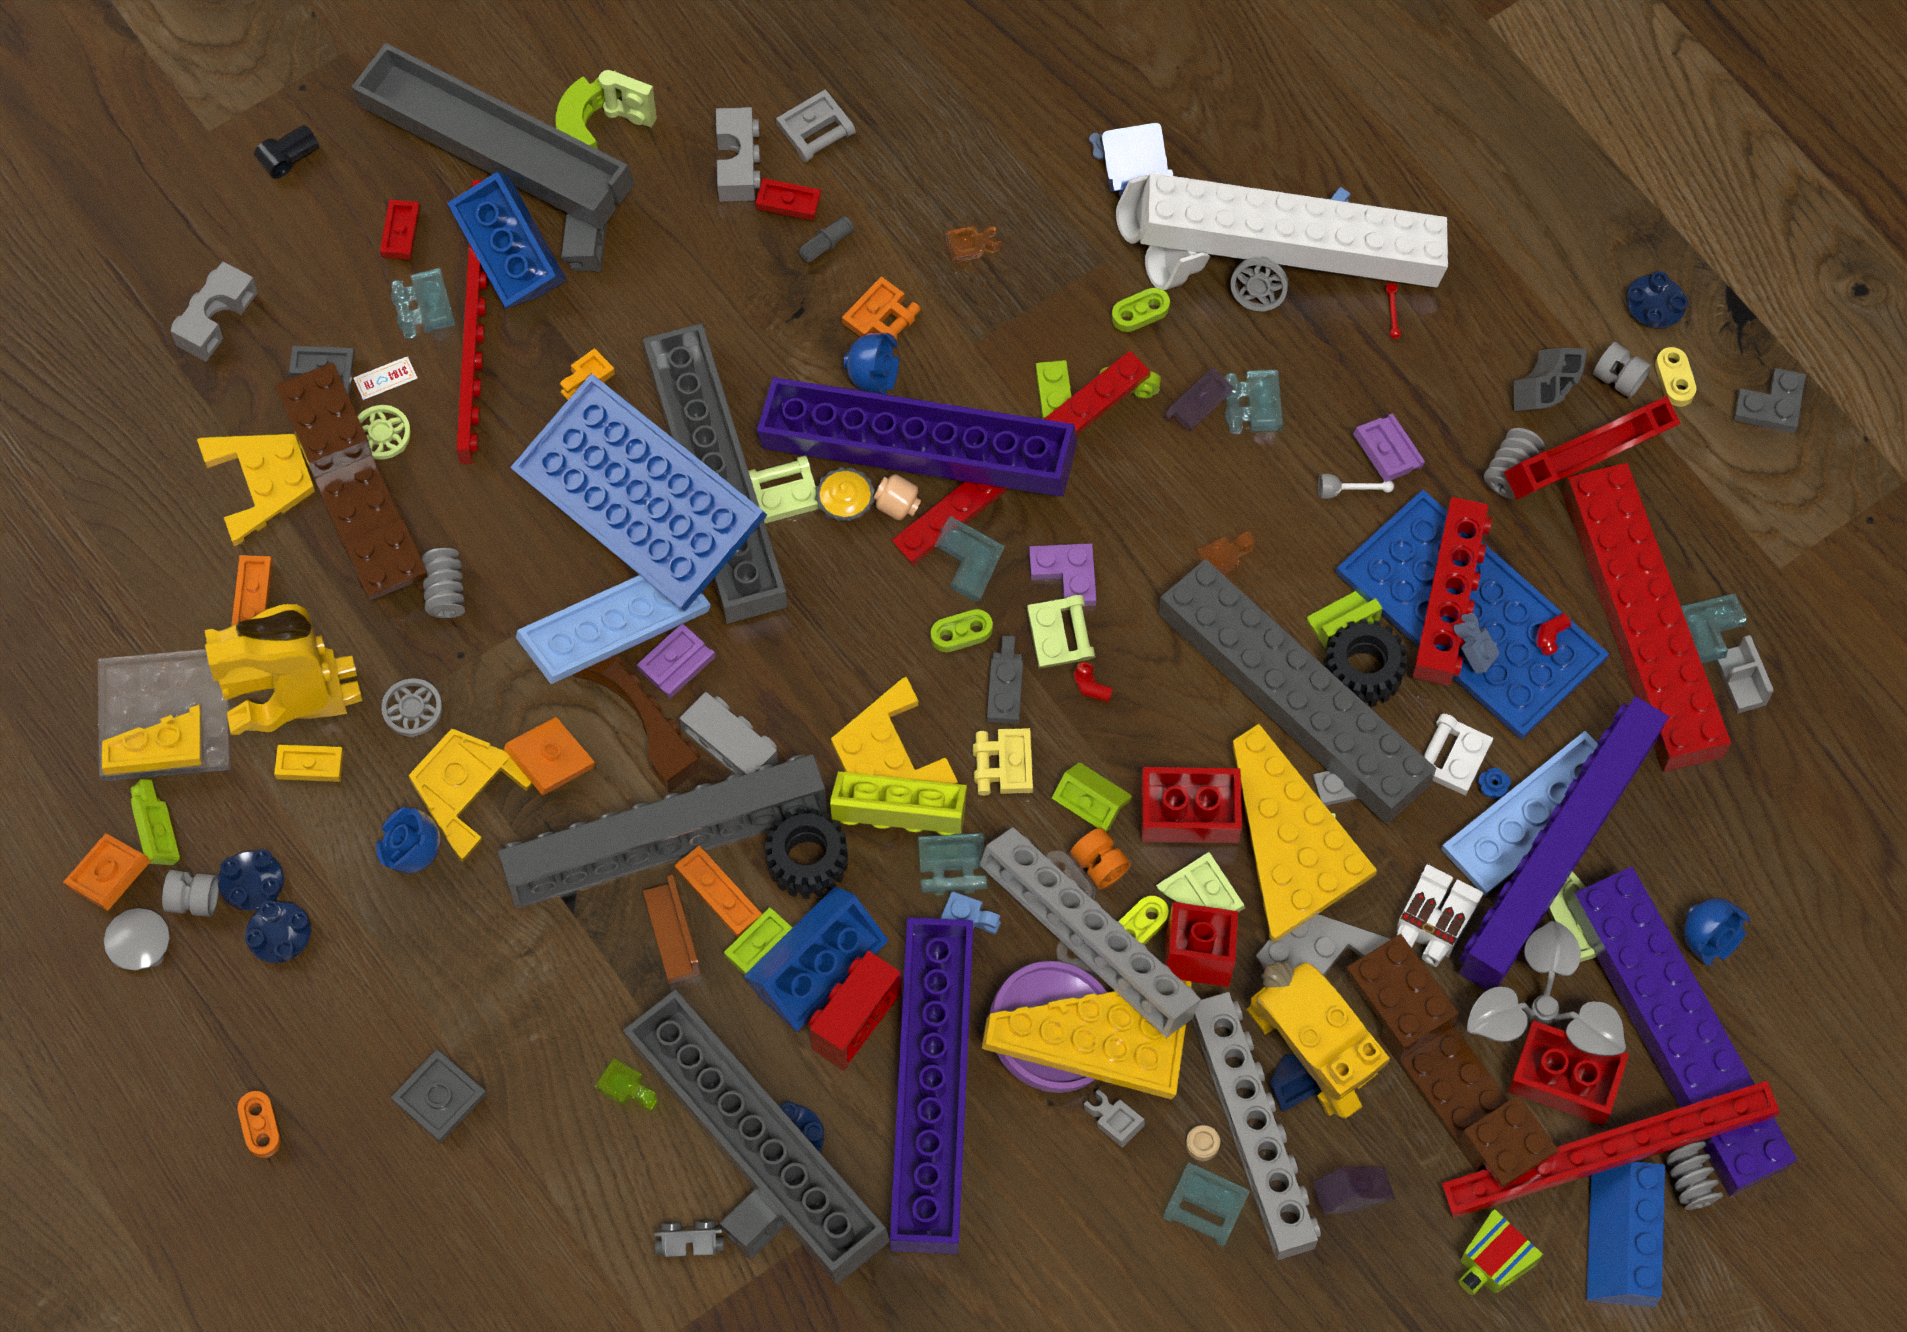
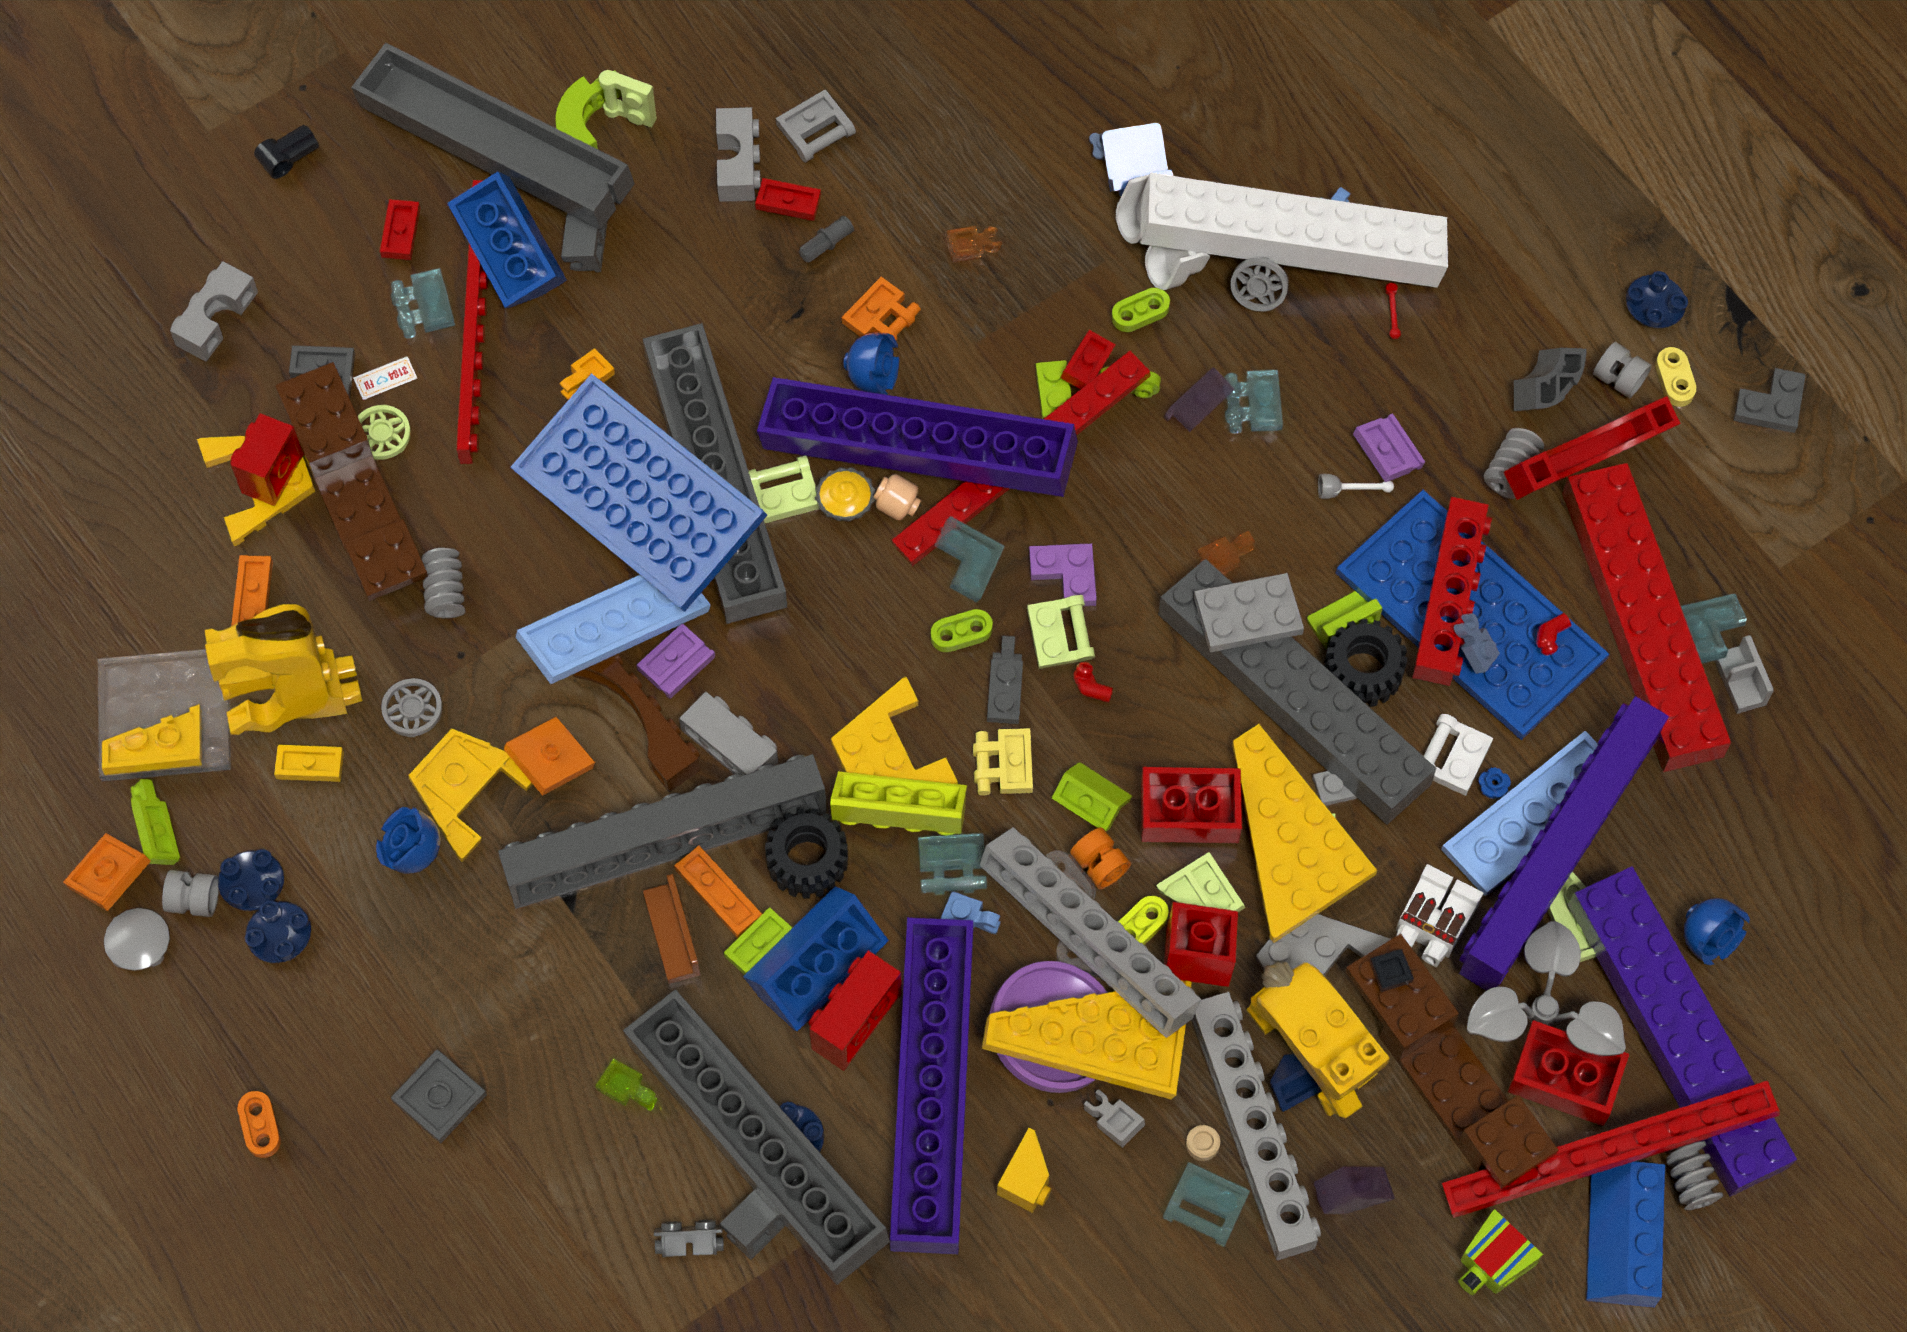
(266, 459): none -> red brick
(1026, 1176): none -> yellow slope
(1087, 360): none -> red plate
(1248, 612): none -> light grey plate
(1391, 970): none -> black tile

